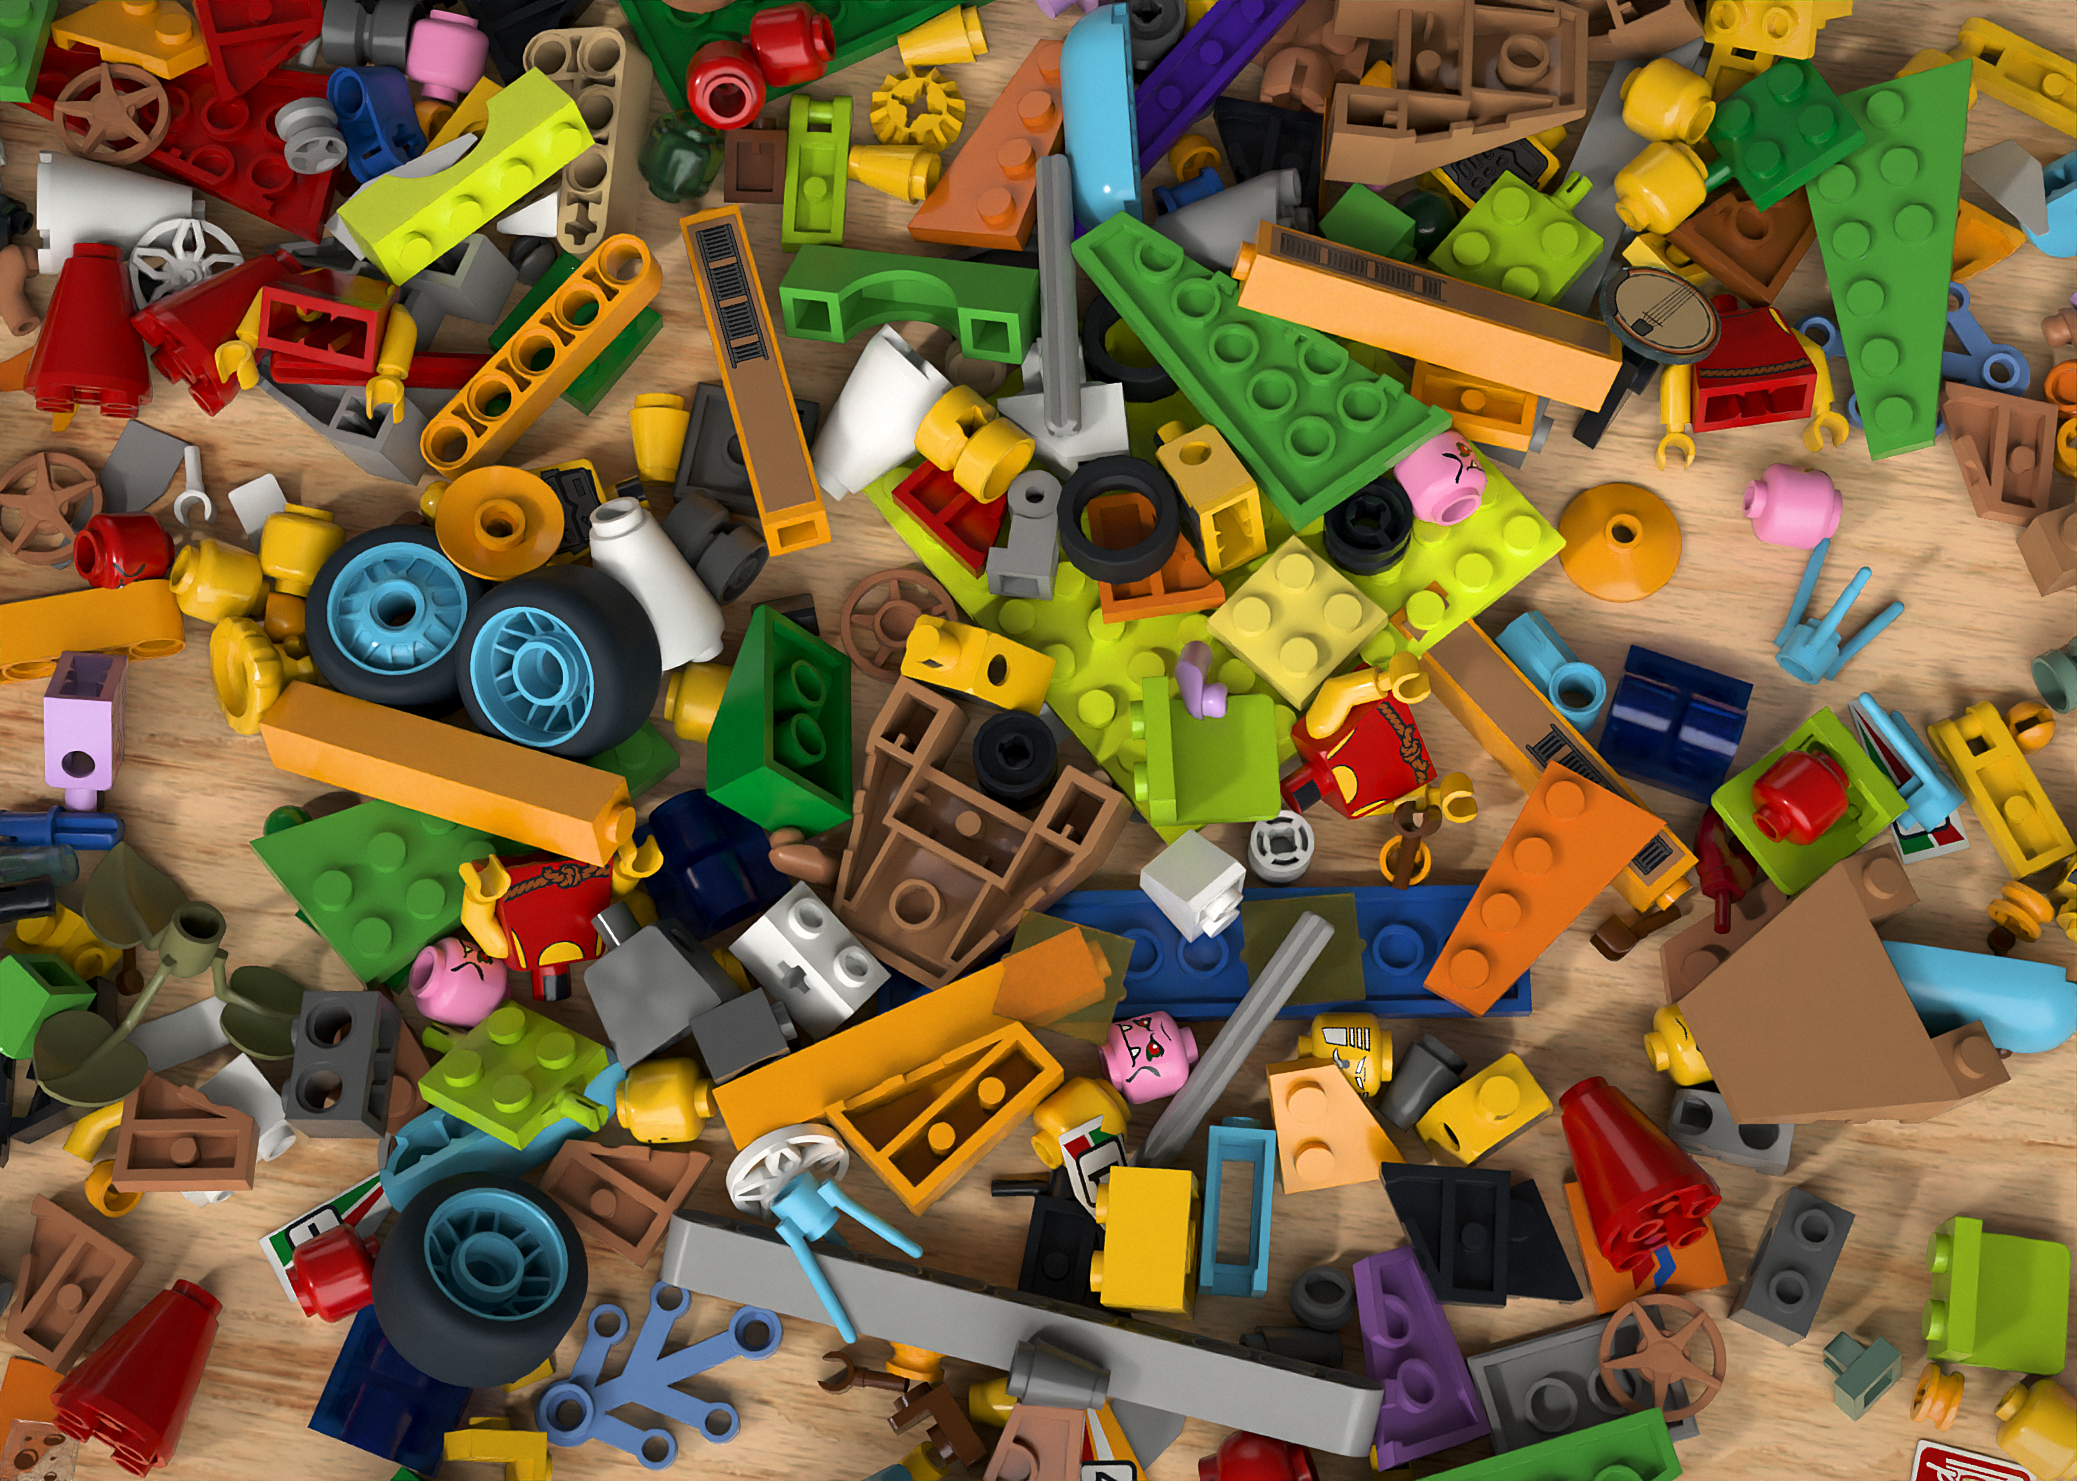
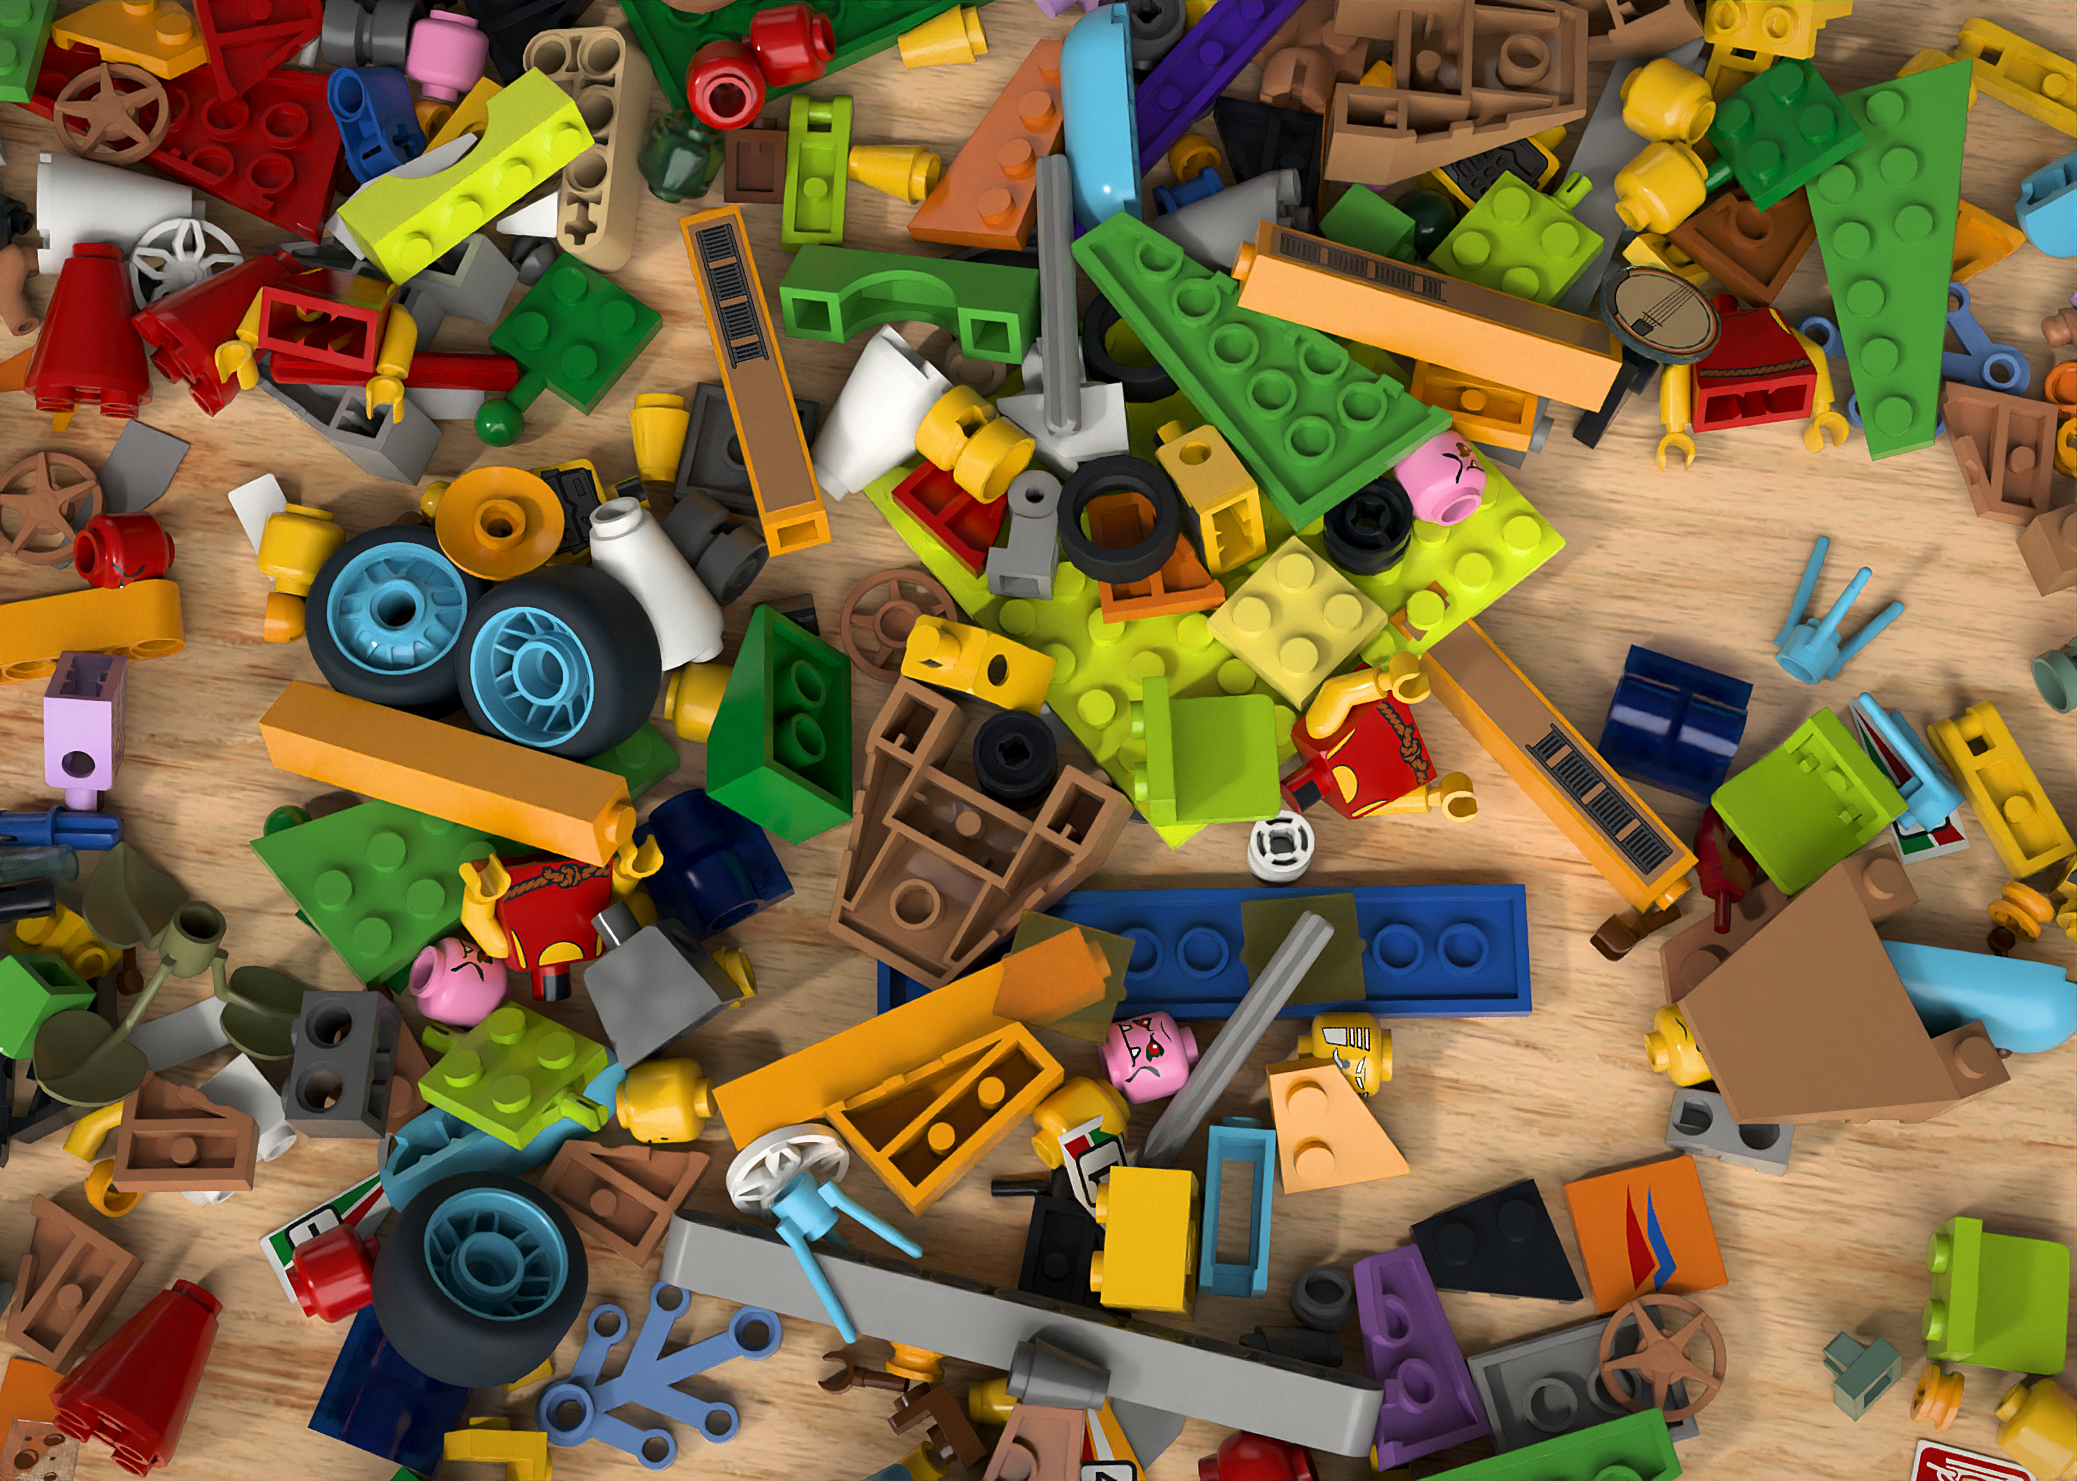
(194, 490): white hand -> none
(218, 581): yellow head -> none
(252, 671): yellow hair -> none
(310, 135): light grey wheel -> none
(552, 328): light orange beam -> none
(744, 1035): dark grey brick -> none
(803, 861): nougat arm -> none
(809, 962): white brick -> none
(936, 130): yellow gear -> none
(1191, 676): lavender arm -> none
(1195, 885): white slope -> none
(1388, 863): light orange hinge -> none
(1412, 838): reddish brown hand -> none
(1422, 1078): dark grey cone -> none
(1454, 1228): black wing -> none
(1484, 1114): yellow torso -> none
(1545, 875): orange wing -> none
(1553, 667): medium azure piece -> none
(1612, 568): light orange dish -> none
(1632, 1176): red cone -> none
(1791, 1266): dark grey brick -> none
(1792, 506): bright pink head -> none
(1799, 797): red head -> none
(2012, 180): white sticker -> none
(2037, 737): light orange hinge -> none

